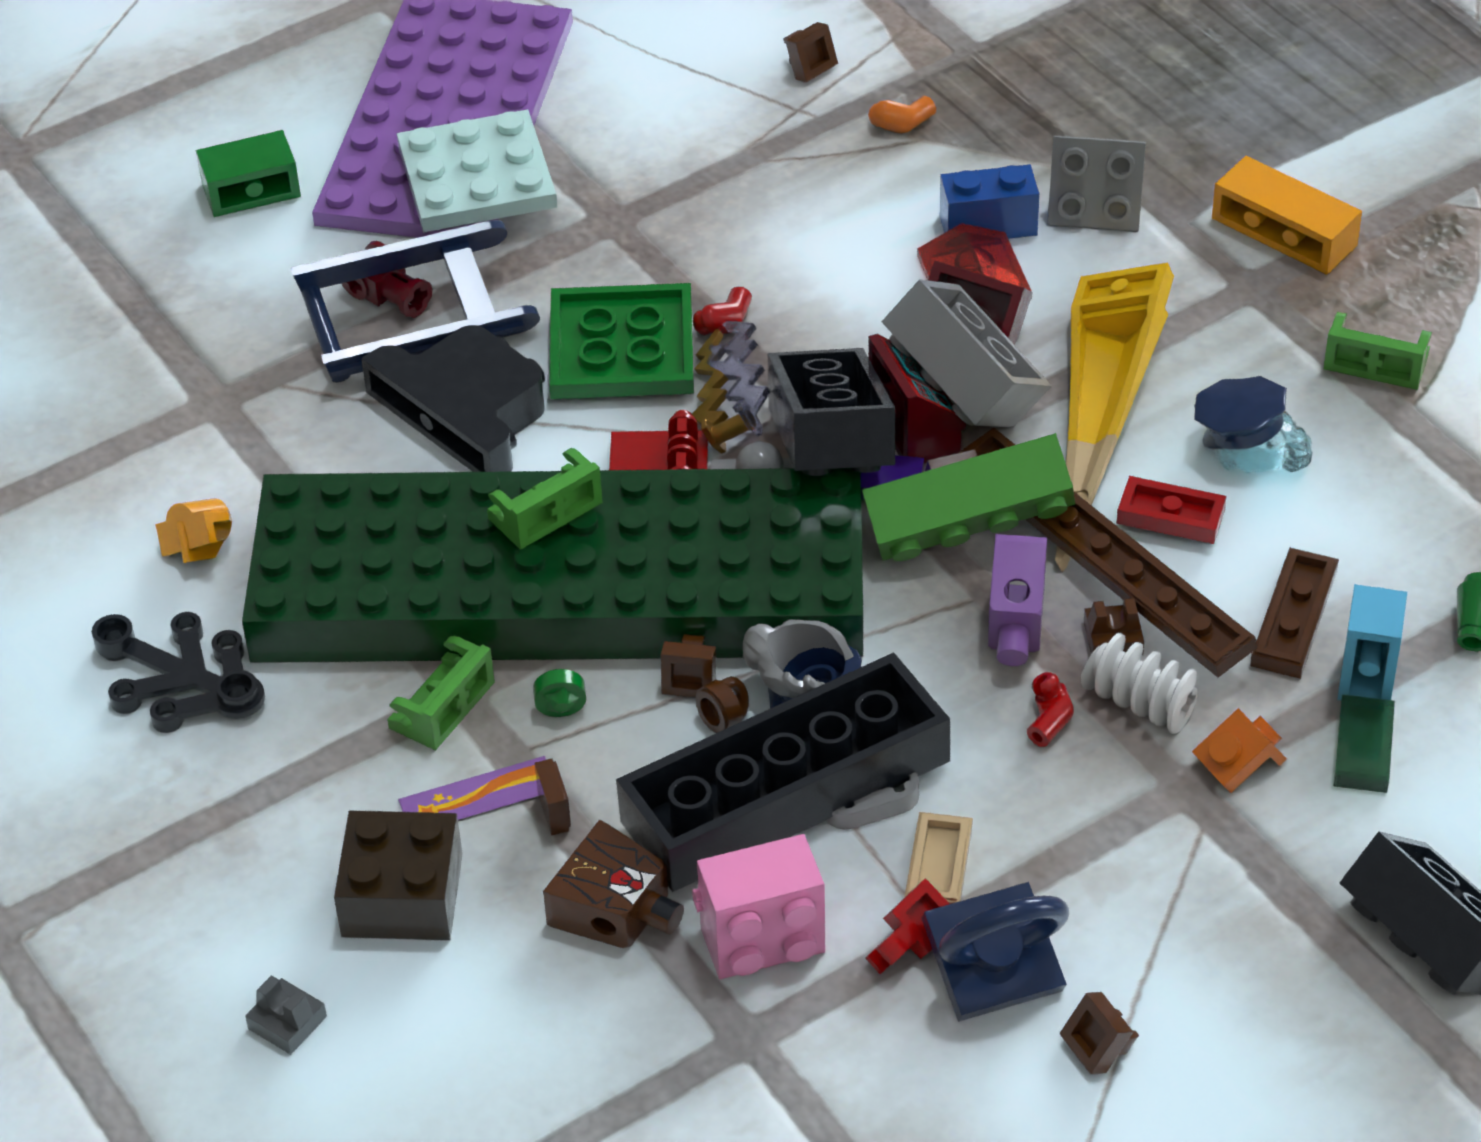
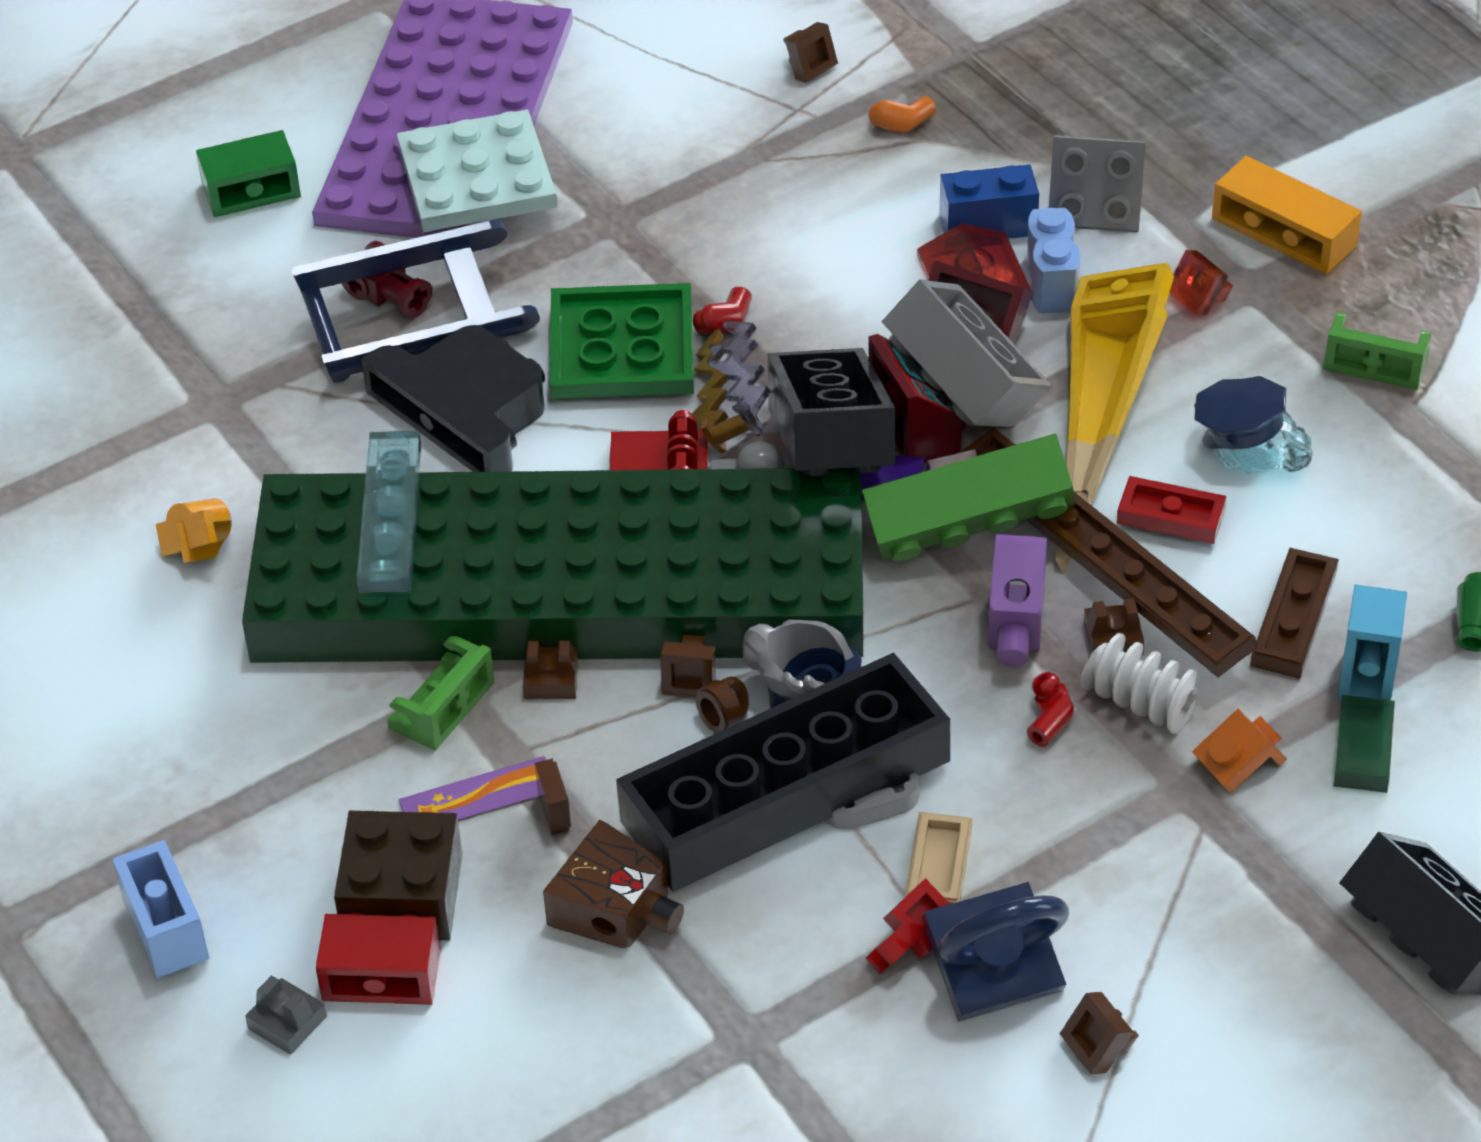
(160, 909): none -> light blue brick
(232, 694): black plant -> none
(378, 958): none -> red brick
(389, 512): none -> clear light blue plate
(549, 502): bright green hinge -> none
(550, 671): none -> reddish brown tile
(559, 693): green tile -> none
(761, 906): bright pink brick -> none
(1052, 259): none -> light blue brick
(1199, 283): none -> clear red tile

